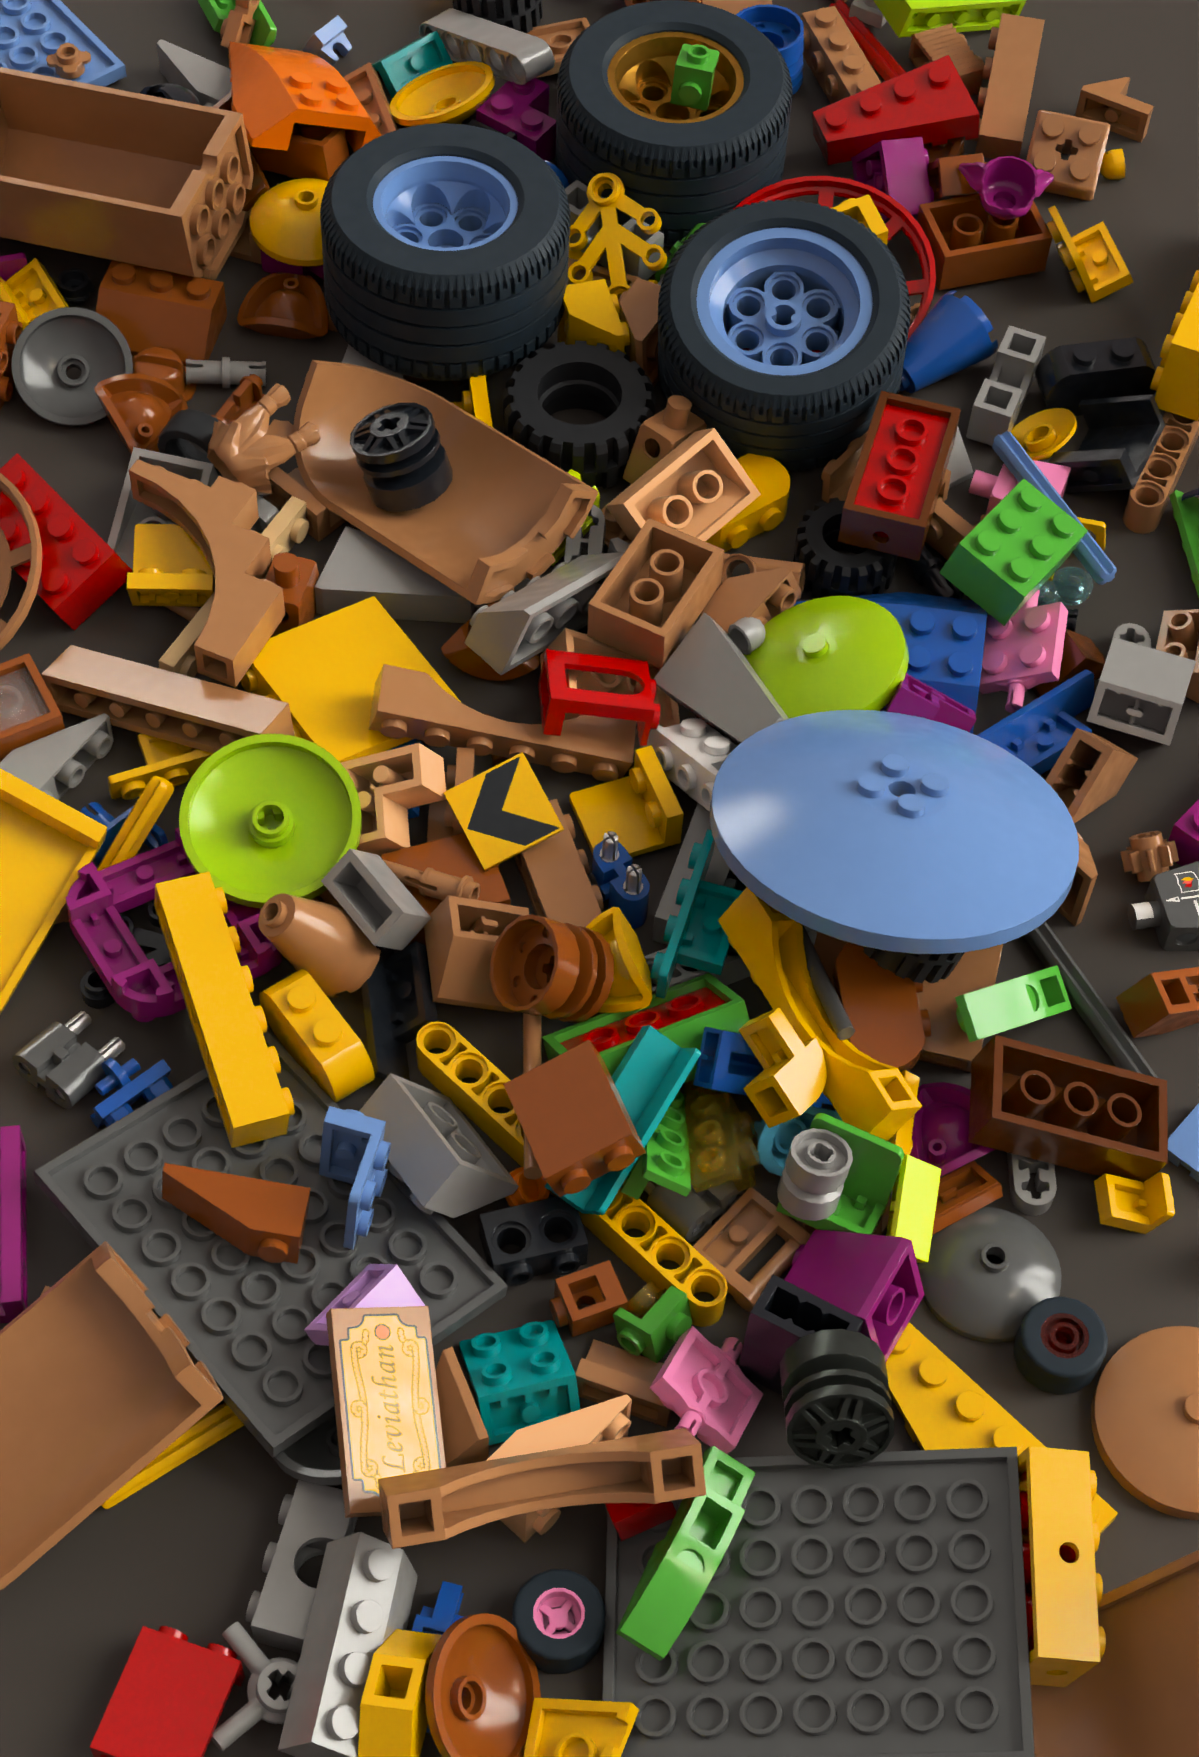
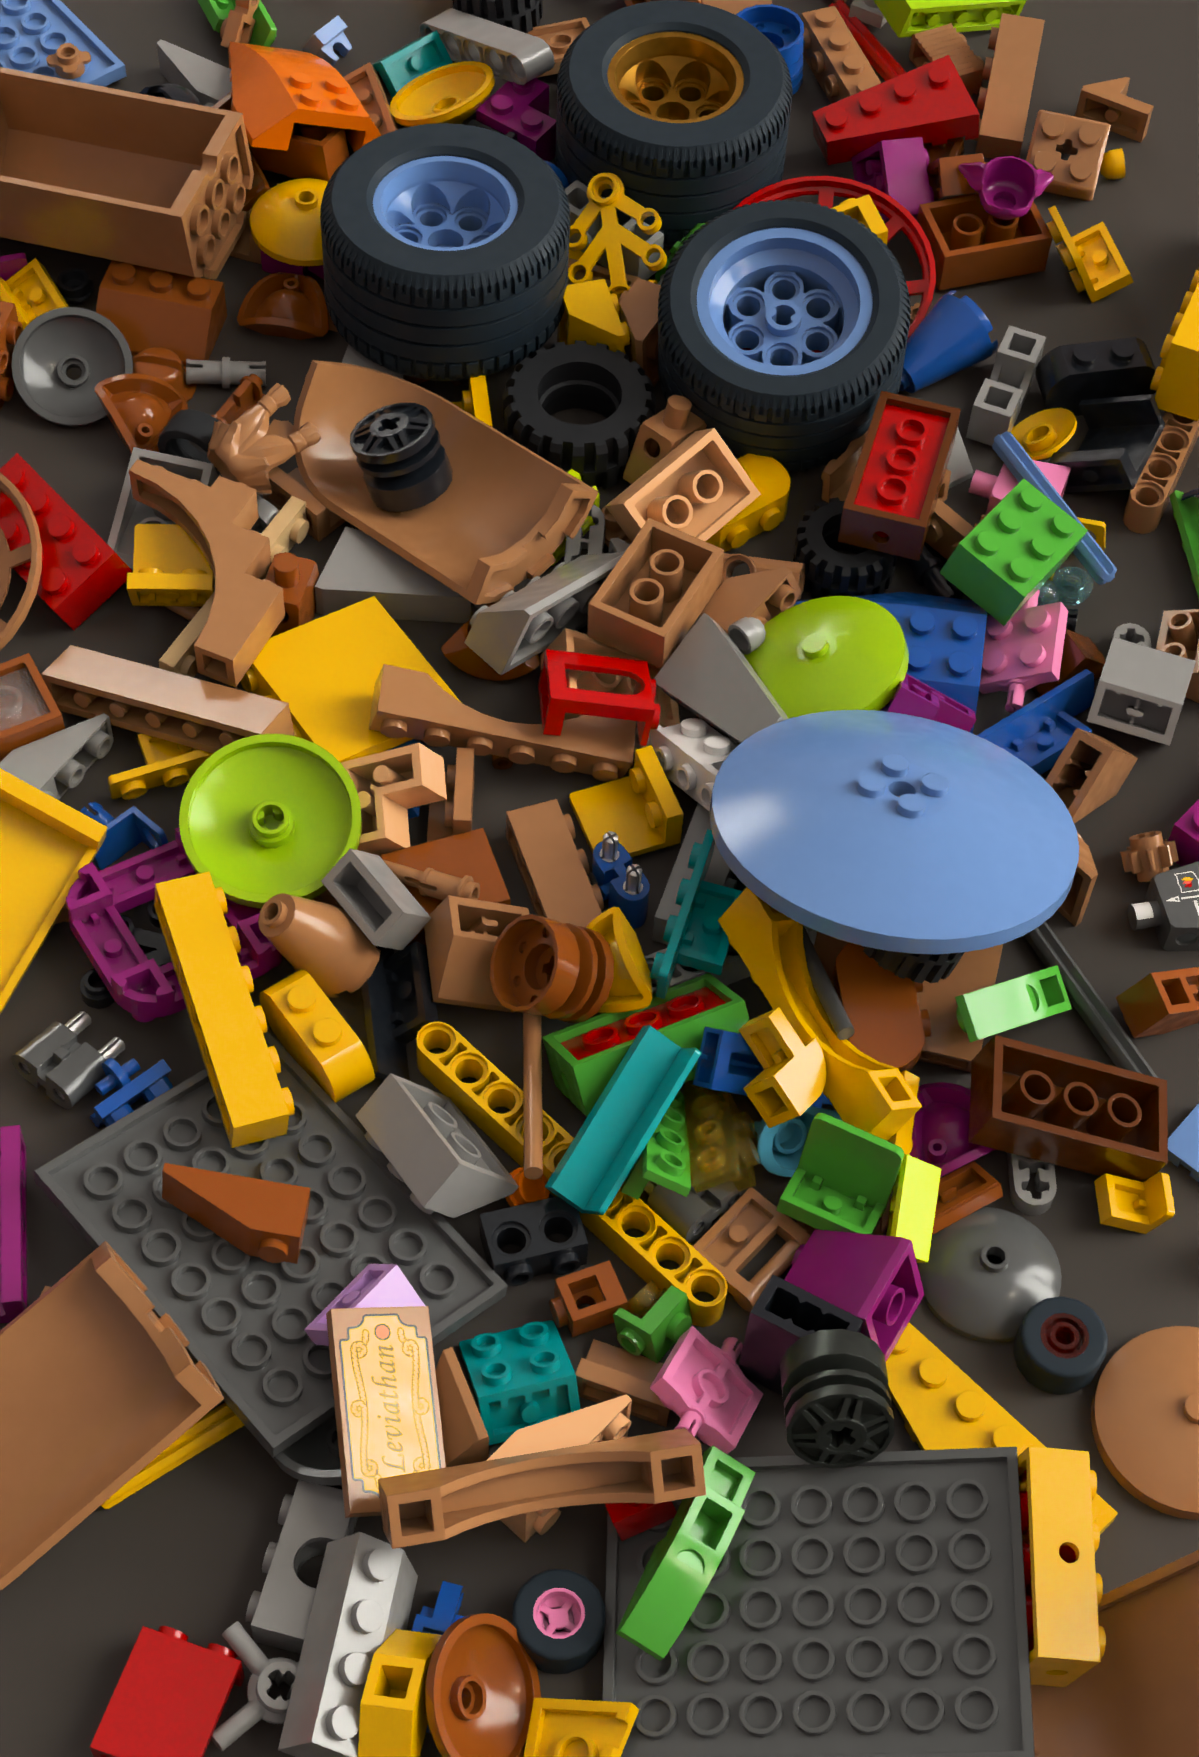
(139, 822): yellow axle -> none
(356, 1154): medium blue bracket -> none
(503, 811): piece -> none
(574, 1119): dark orange brick -> none
(694, 76): bright green bracket -> none
(814, 1174): light grey wheel -> none

